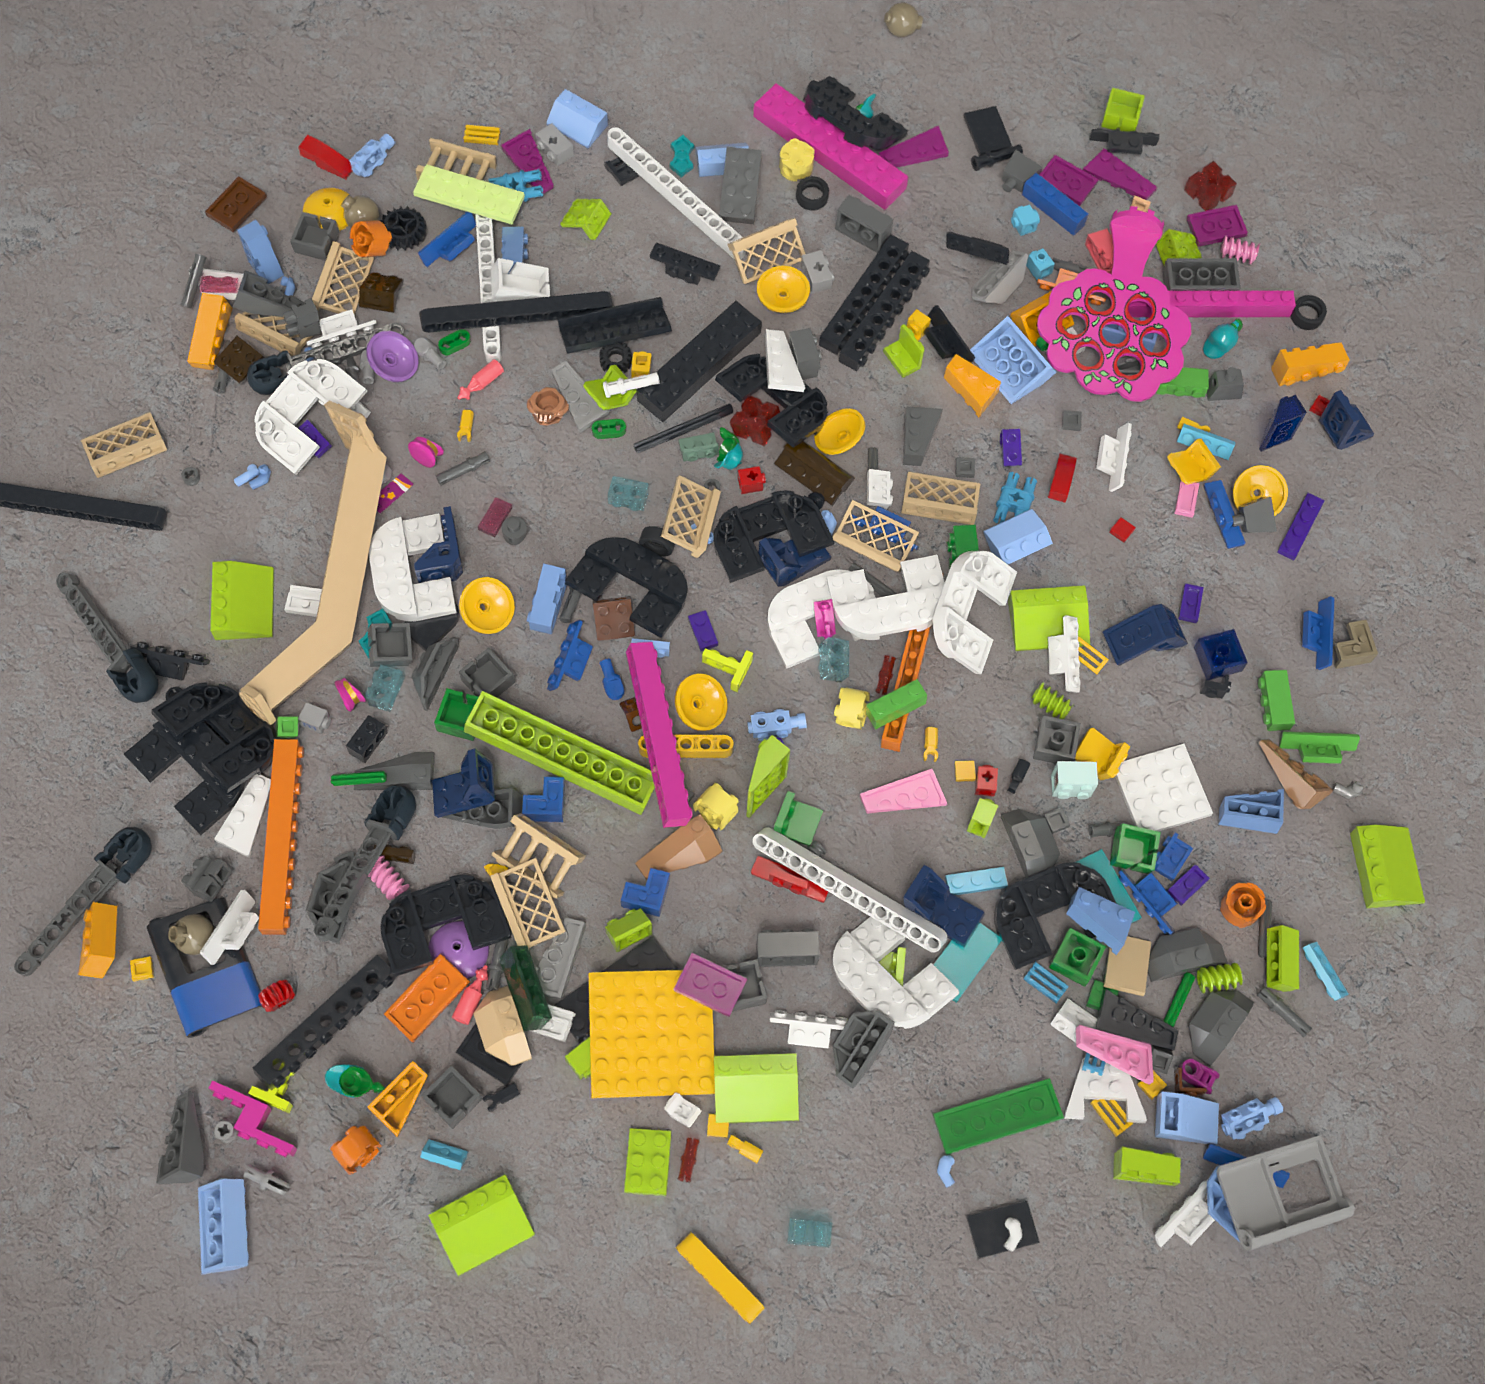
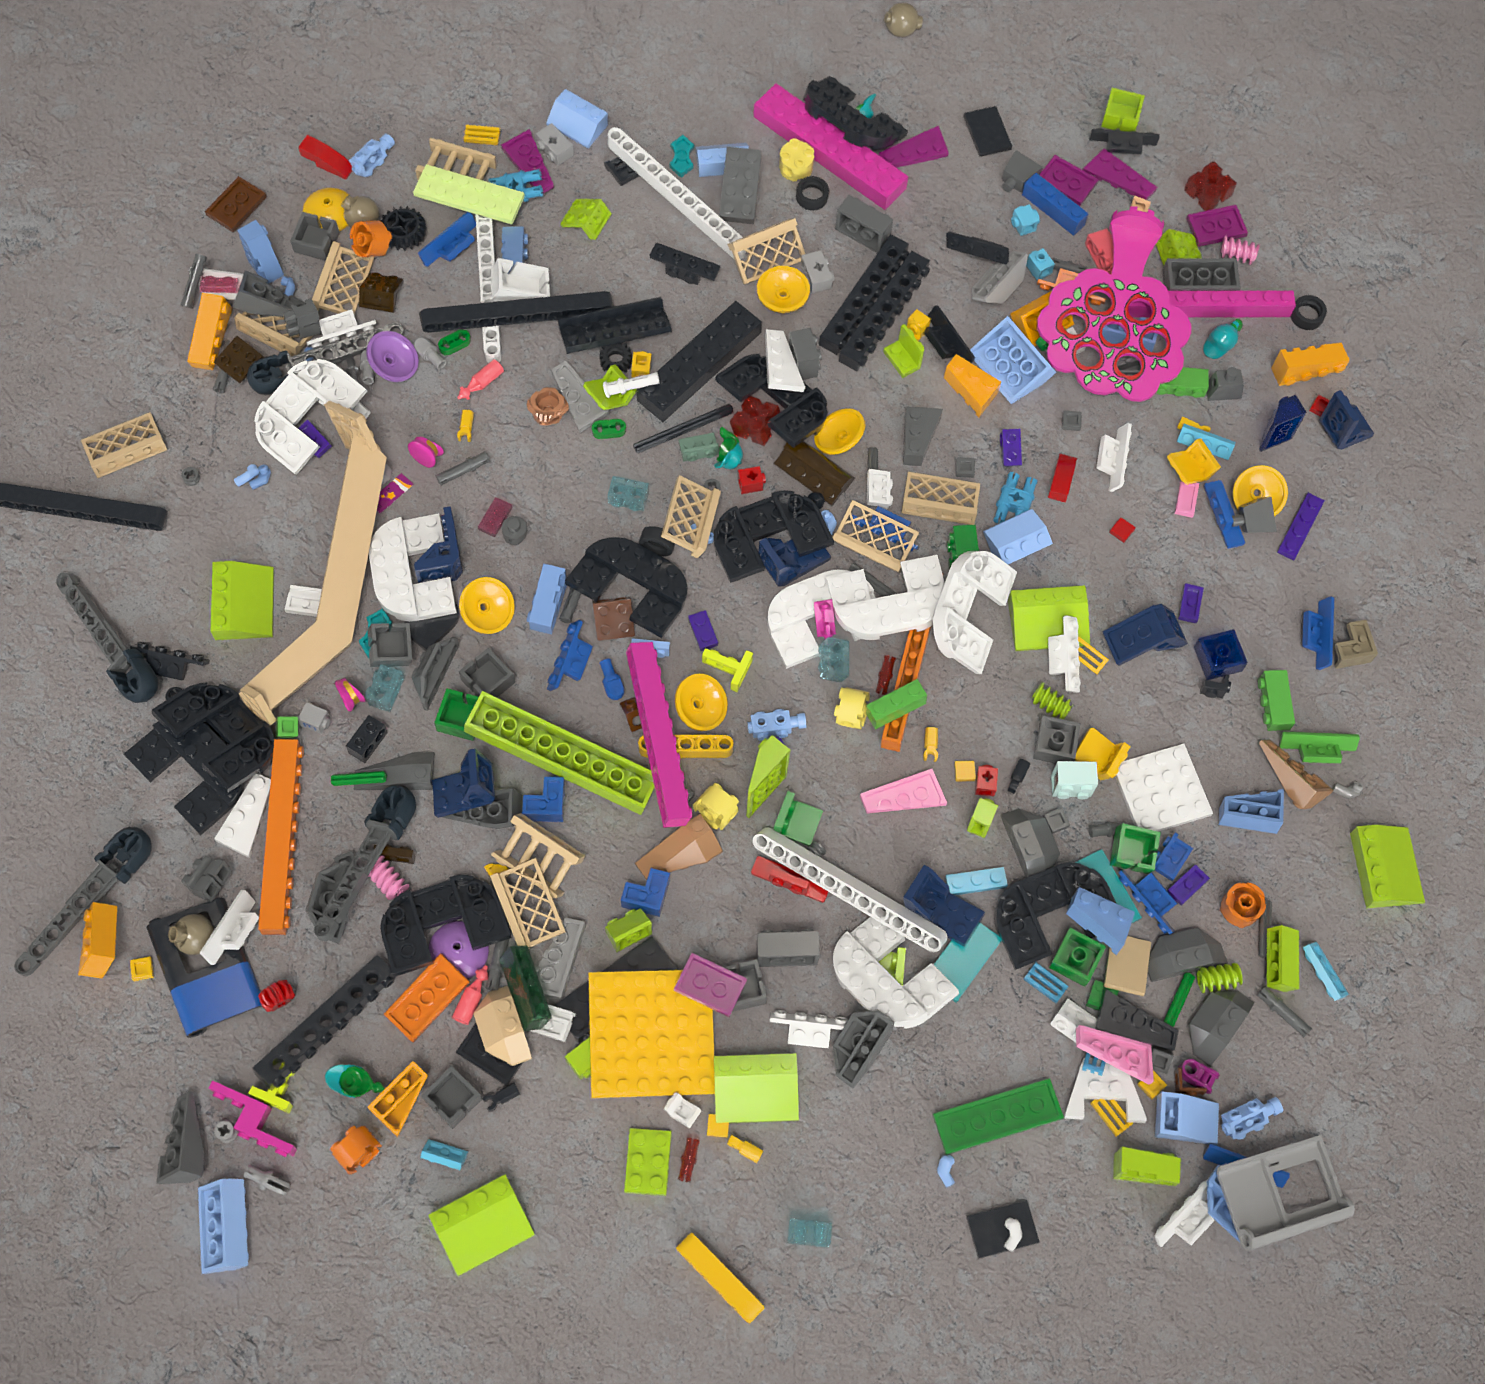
(988, 158): black pin -> none

